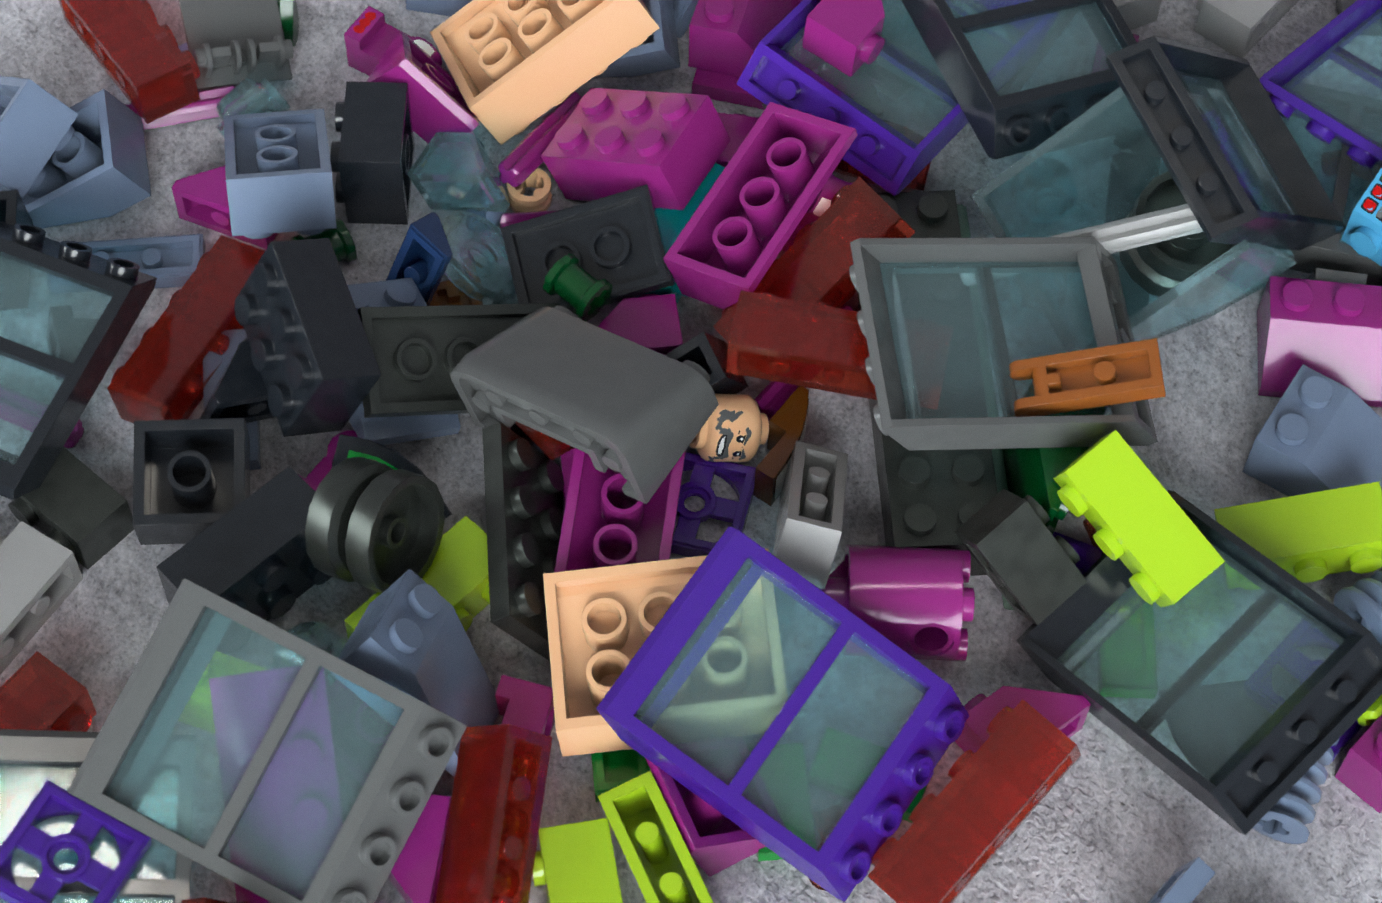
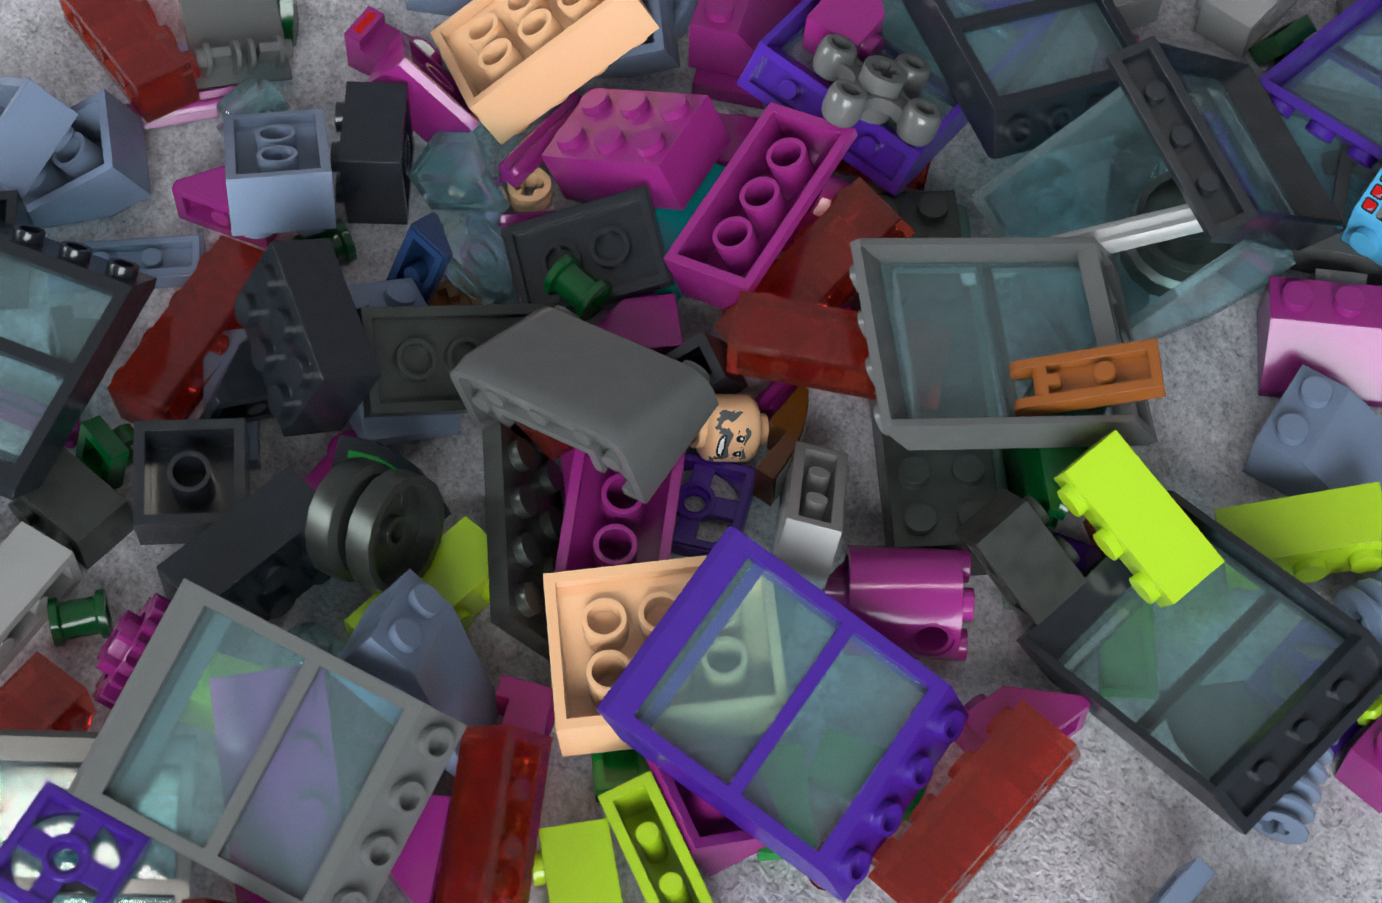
(79, 617): none -> dark green bush
(106, 450): none -> dark green tile
(125, 647): none -> magenta gear
(876, 90): none -> dark grey gear
(1282, 41): none -> dark green tile

